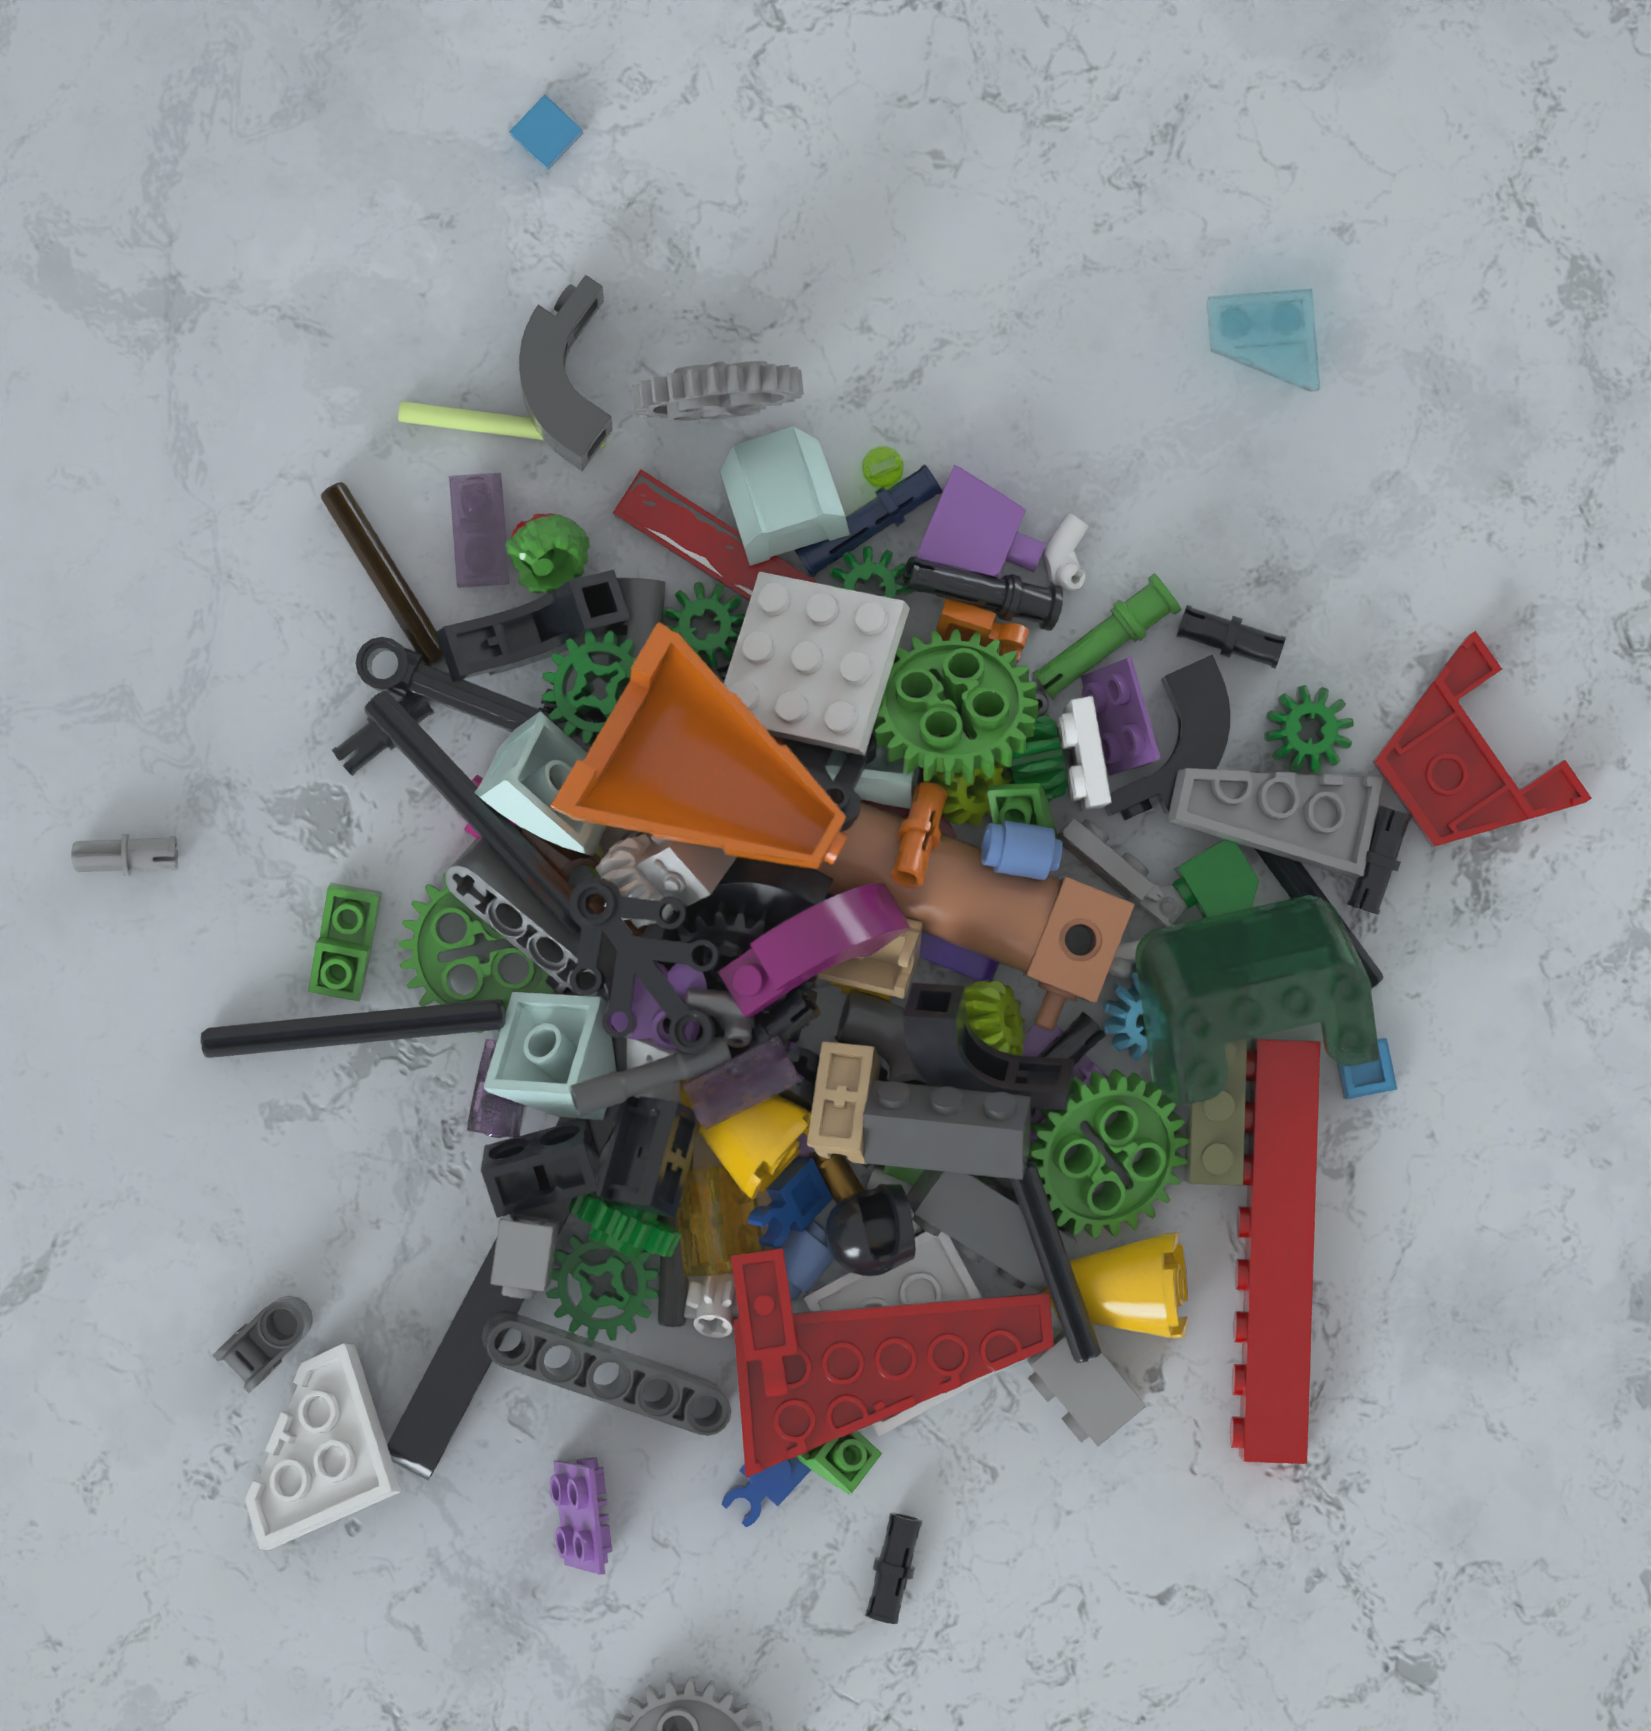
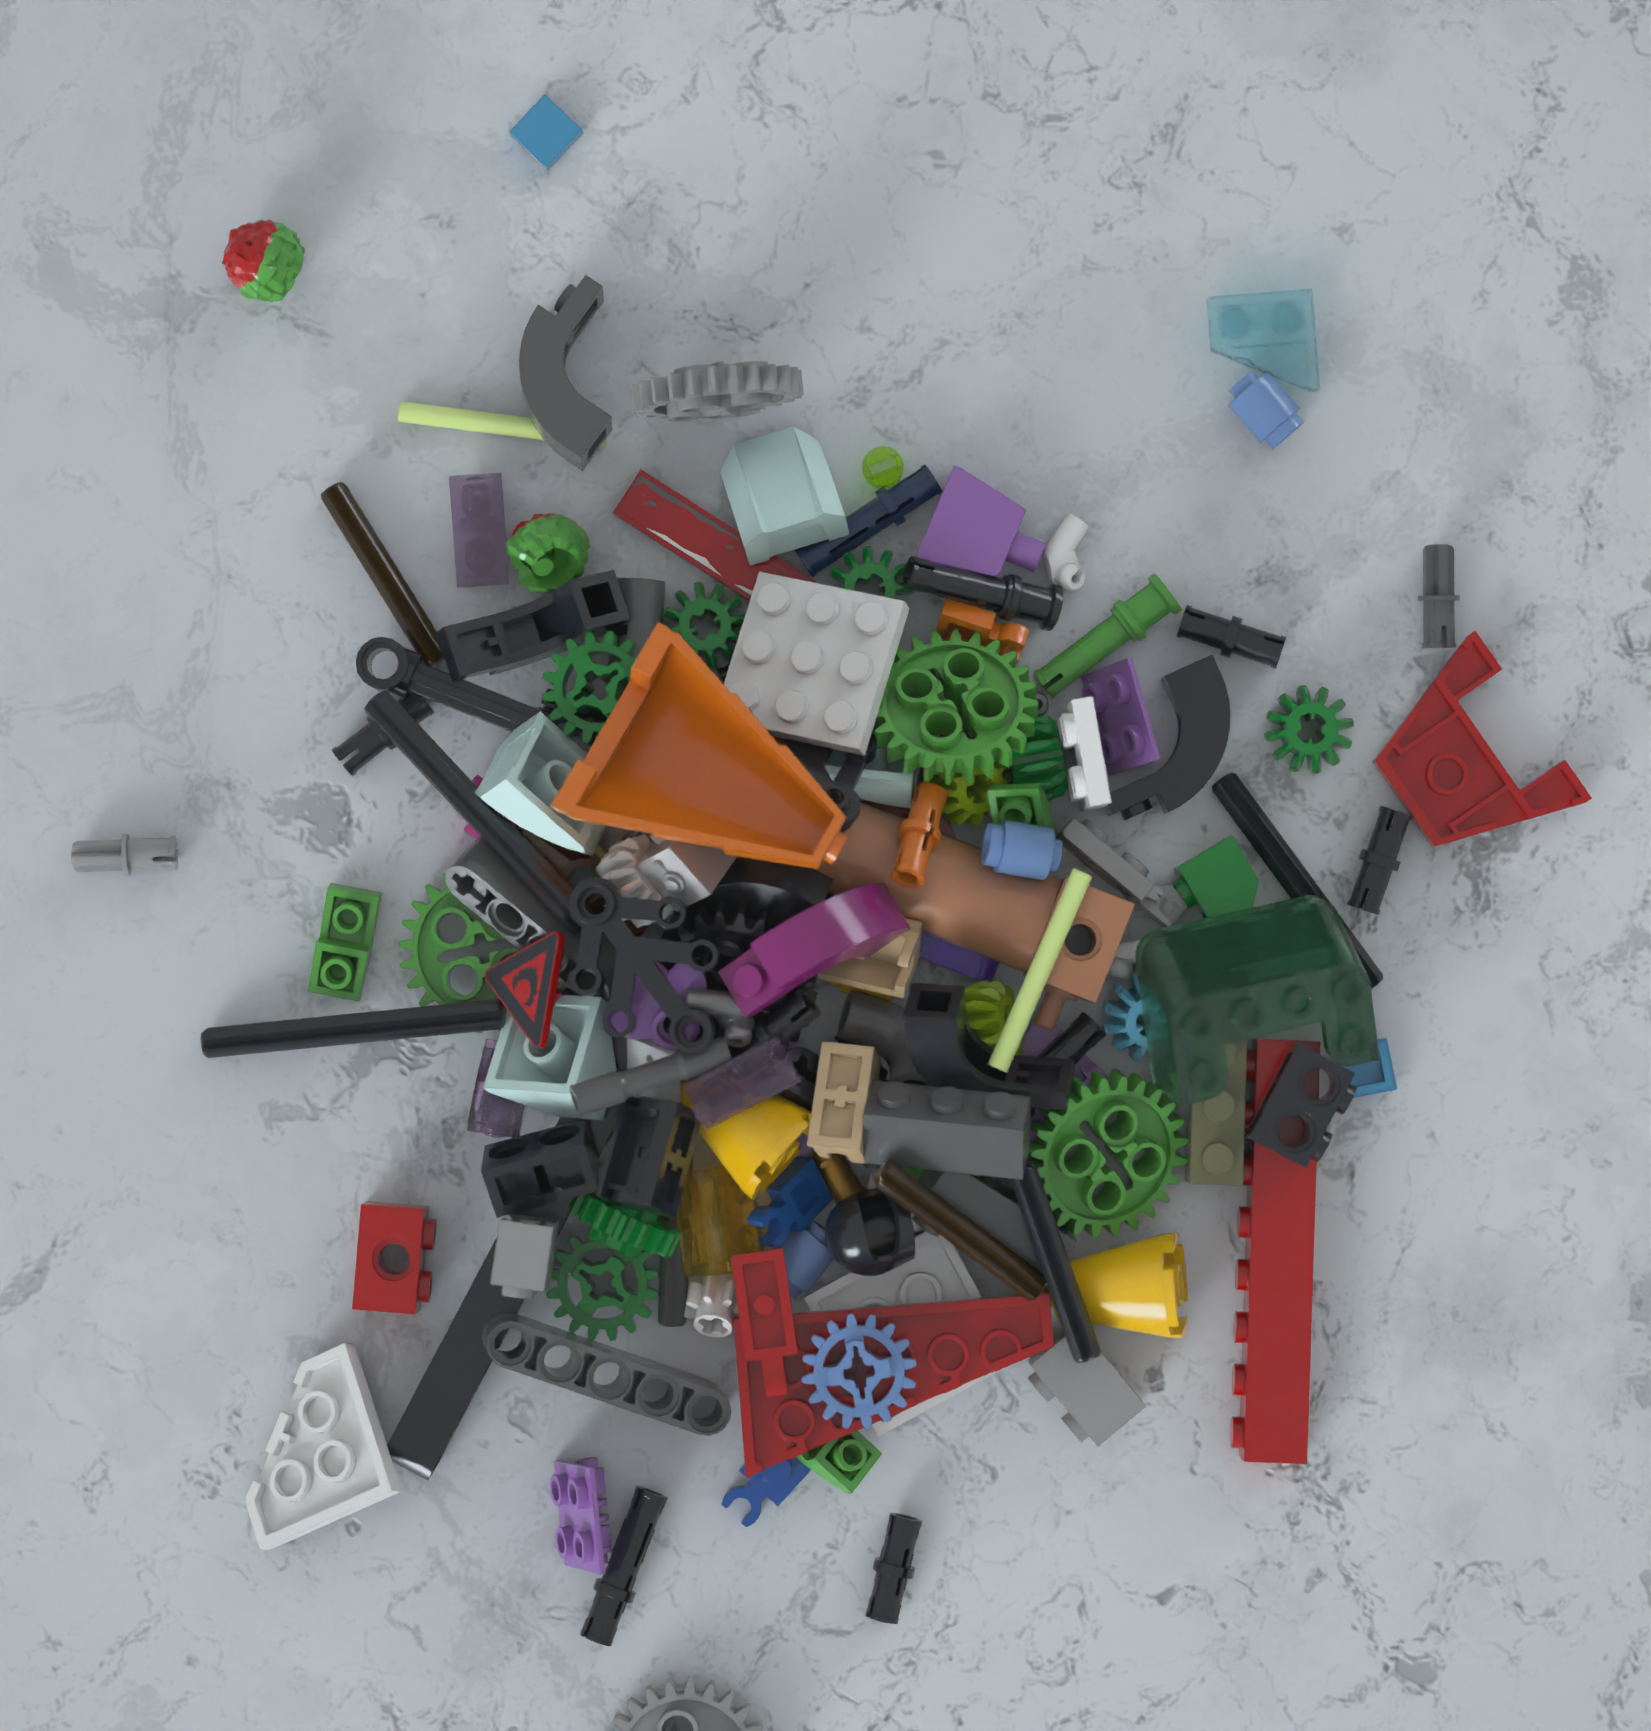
(259, 1346): dark grey piece -> none
(263, 259): none -> piece
(376, 1285): none -> red brick
(529, 985): none -> piece
(628, 1553): none -> black pin
(884, 1367): none -> medium blue gear
(959, 1230): none -> dark brown axle
(1040, 970): none -> yellowish green bar
(1265, 408): none -> medium blue brick
(1288, 814): light grey wing -> none
(1288, 1099): none -> black brick
(1438, 597): none -> dark grey axle

